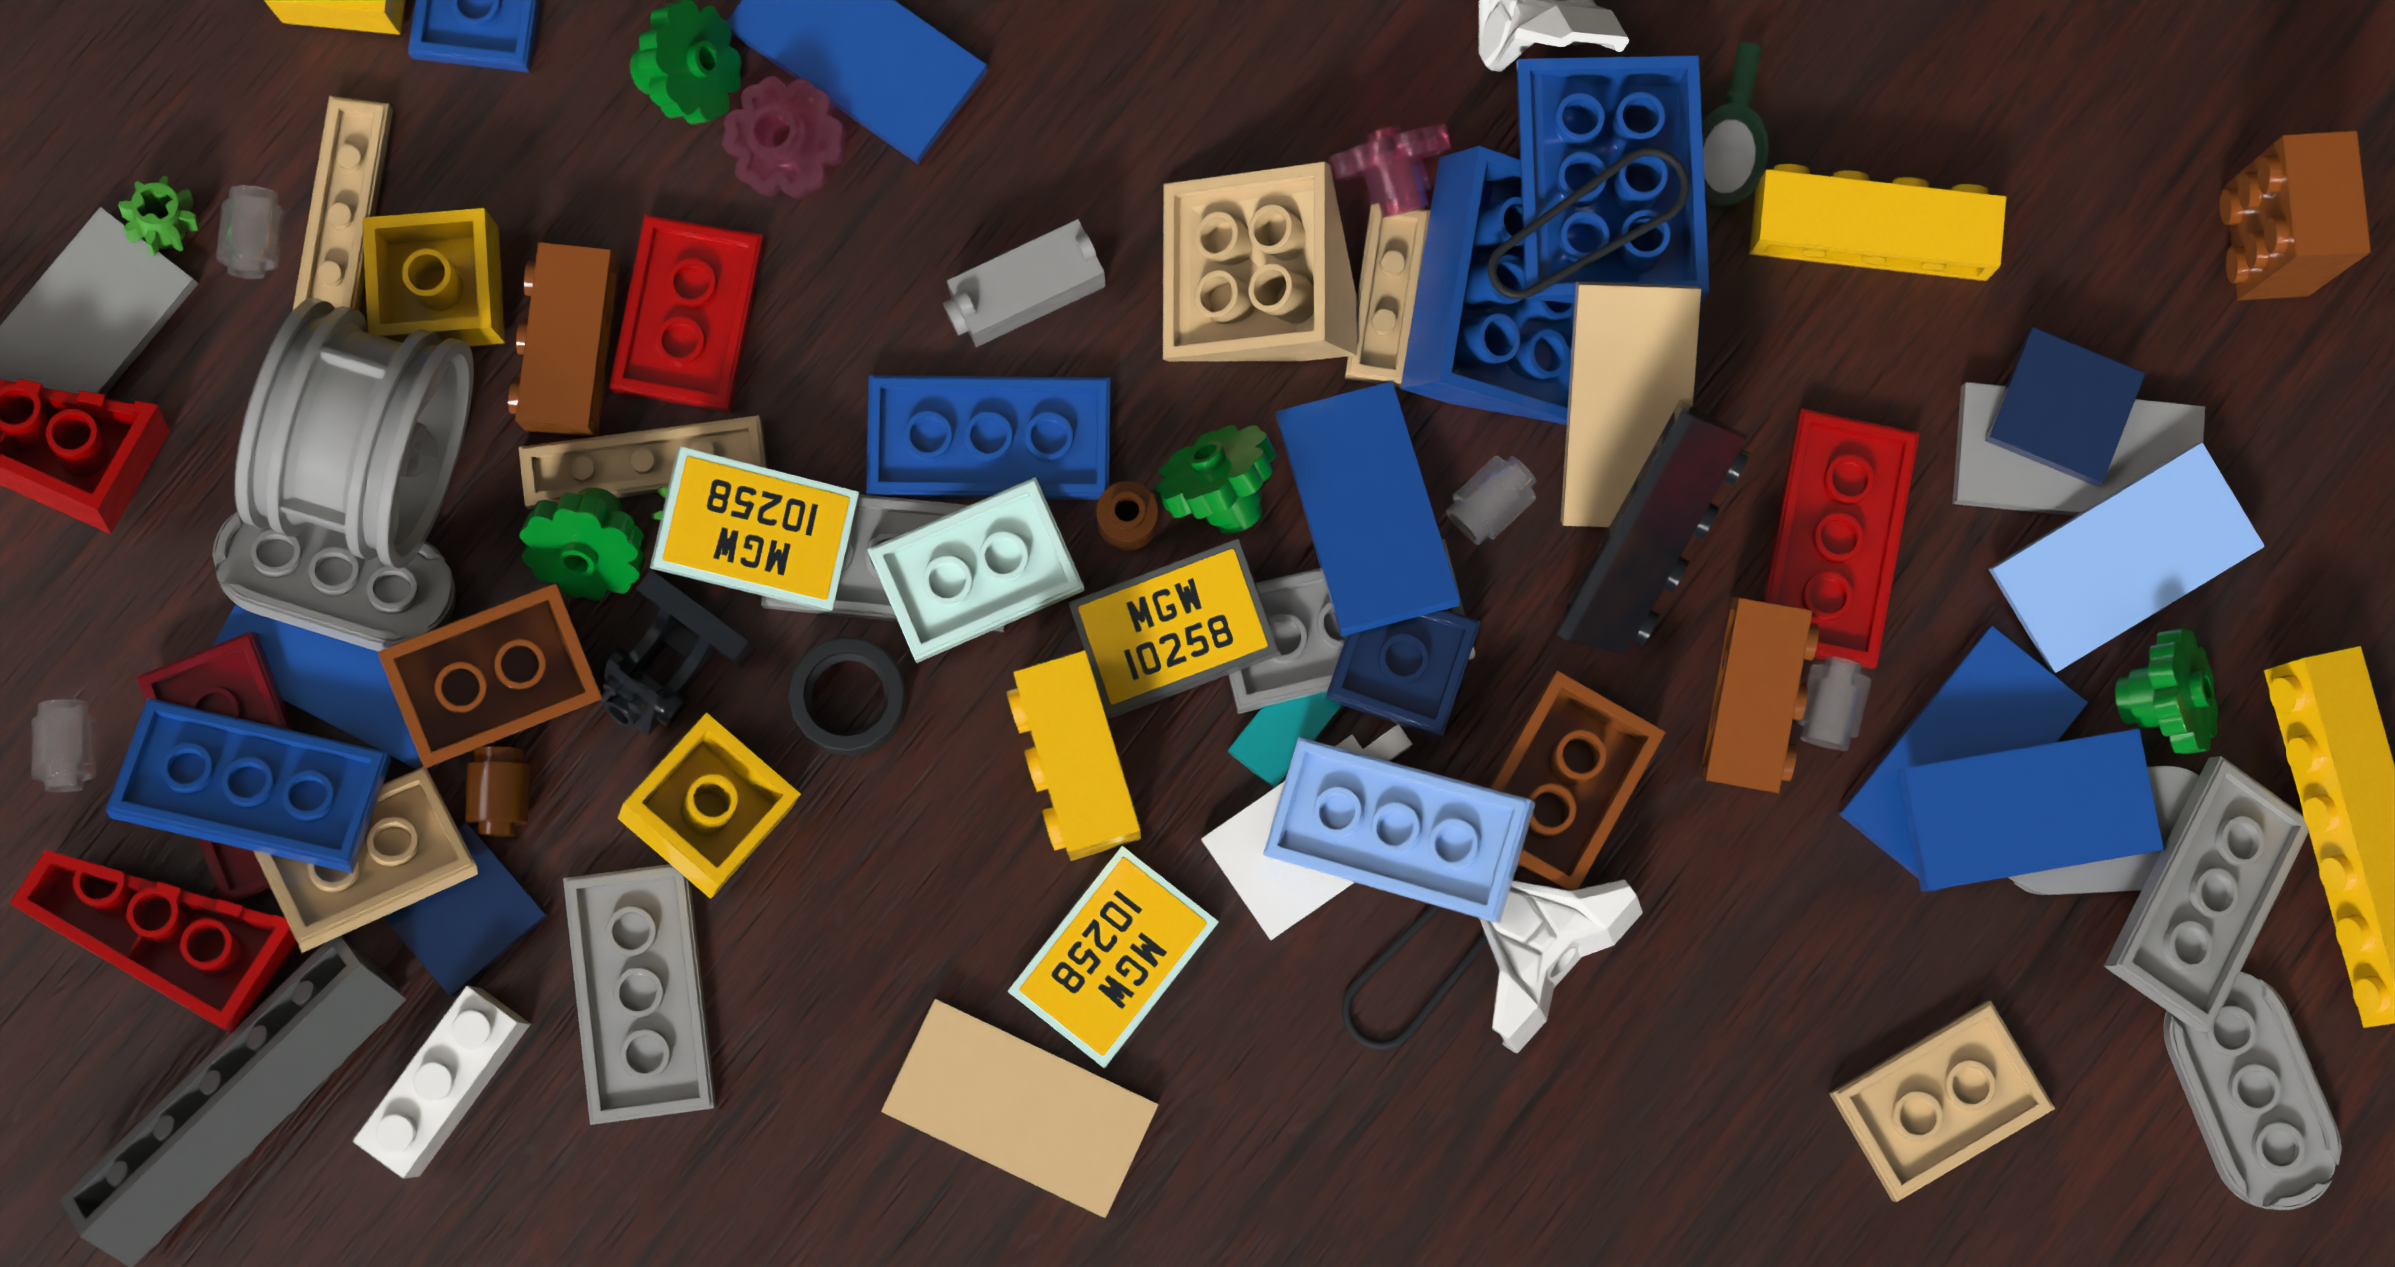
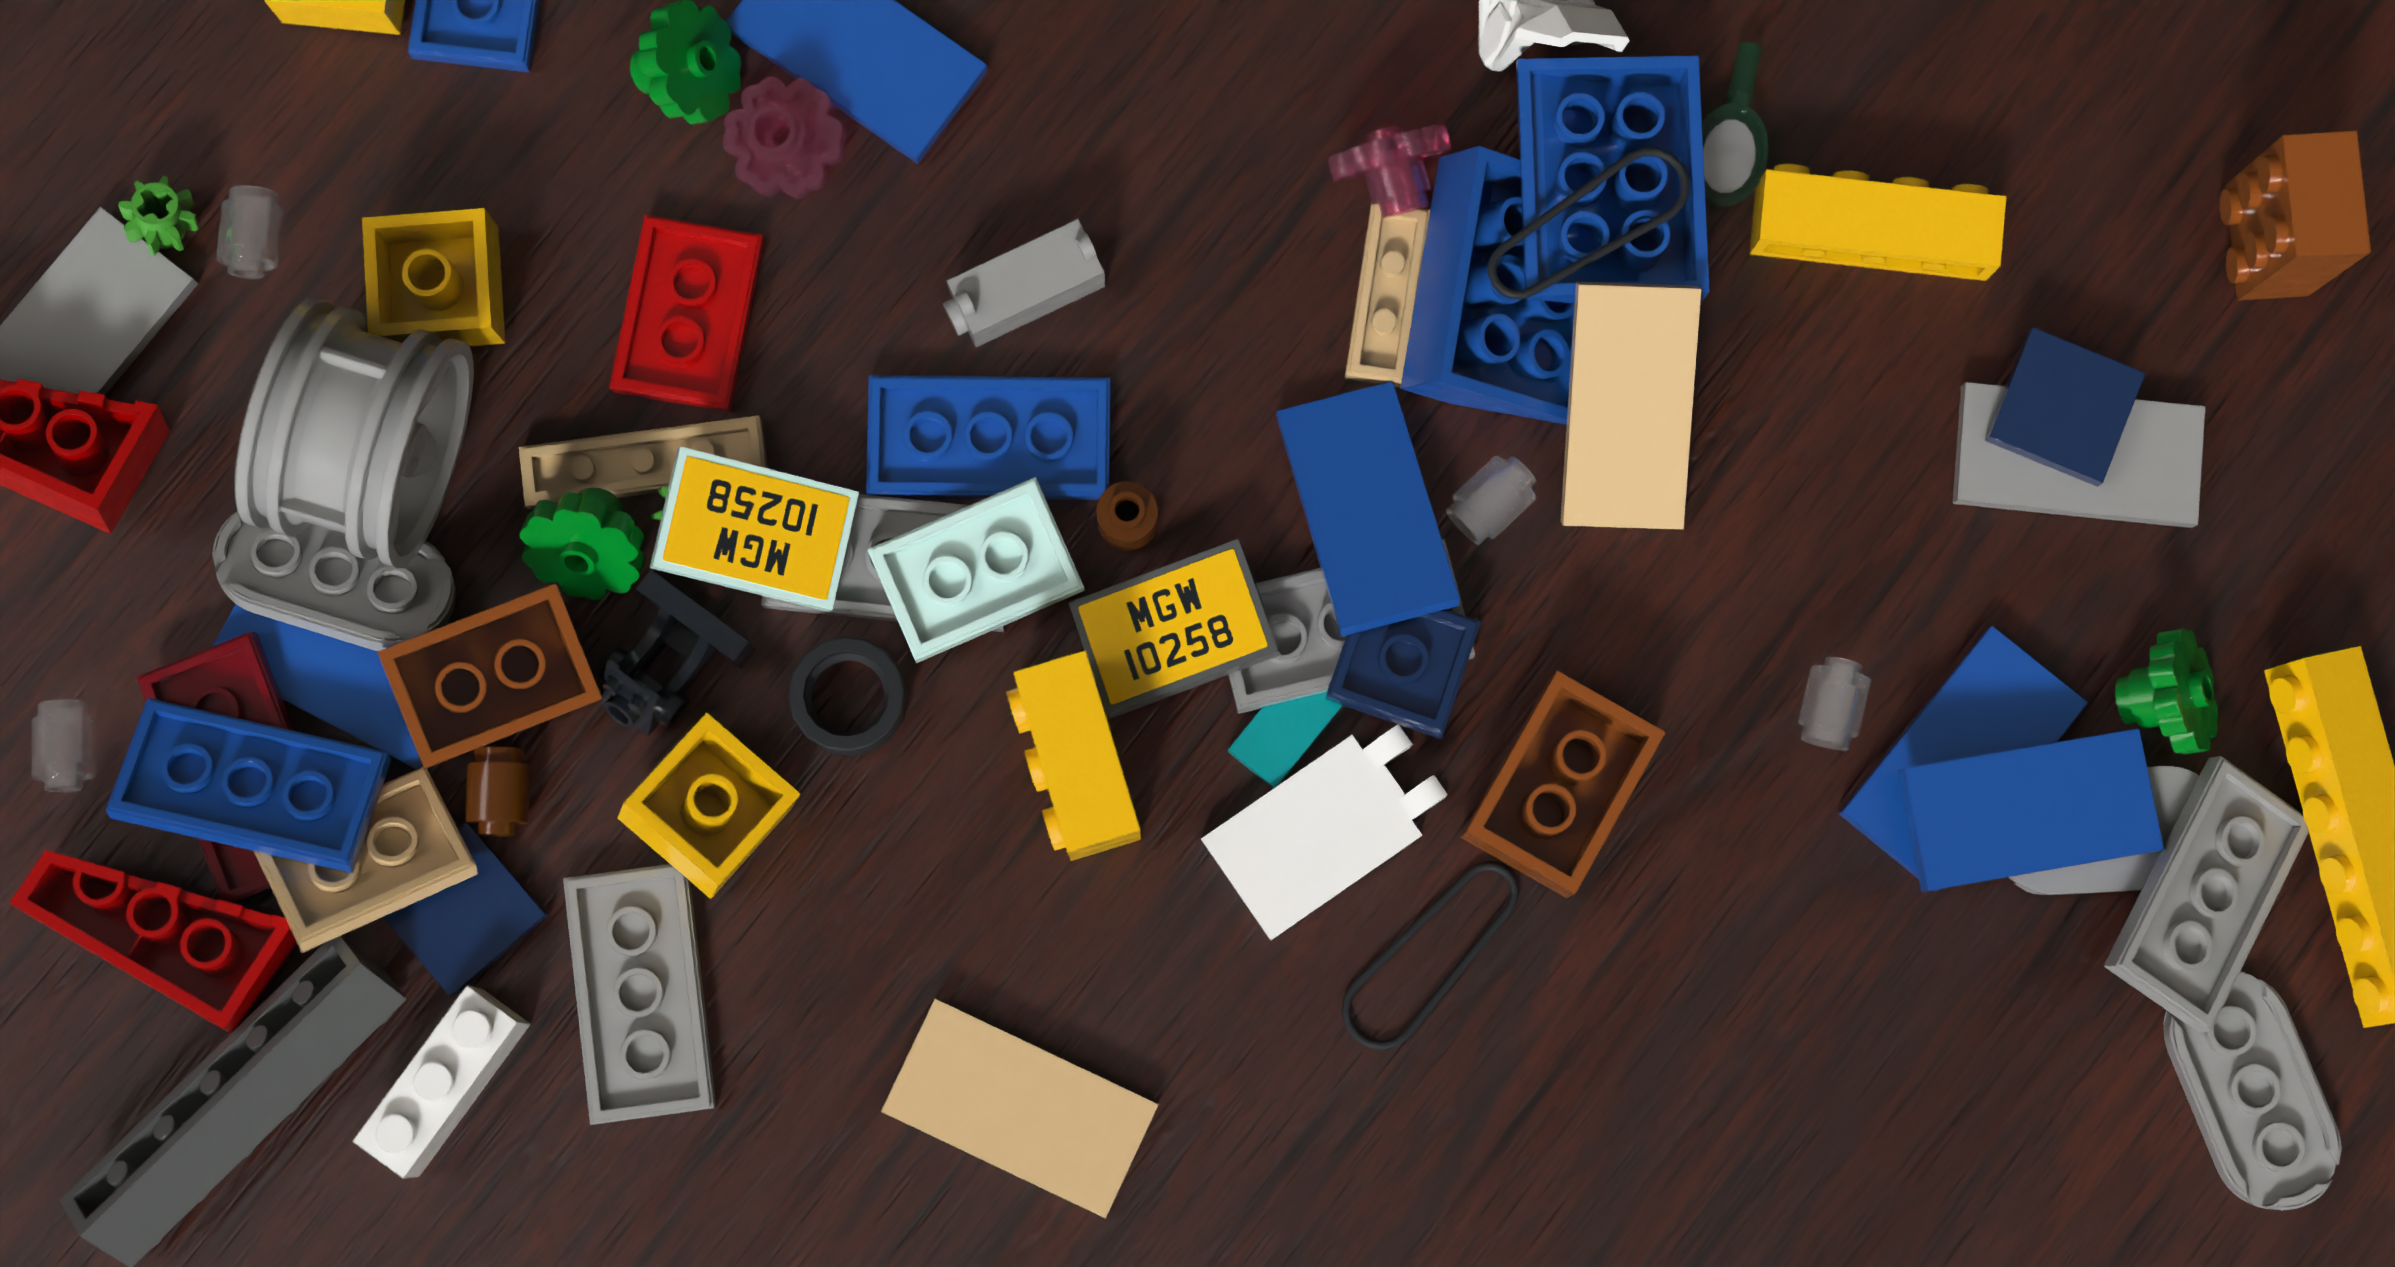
(342, 195): tan tile -> none
(565, 340): dark orange brick -> none
(1113, 956): yellow tile -> none
(1219, 478): green plant -> none
(1257, 268): tan slope -> none
(1399, 829): light blue tile -> none
(1542, 940): white piece -> none
(1652, 530): black slope -> none
(1758, 695): dark orange brick -> none
(1841, 529): red tile -> none
(1941, 1101): tan tile -> none
(2126, 557): light blue tile -> none

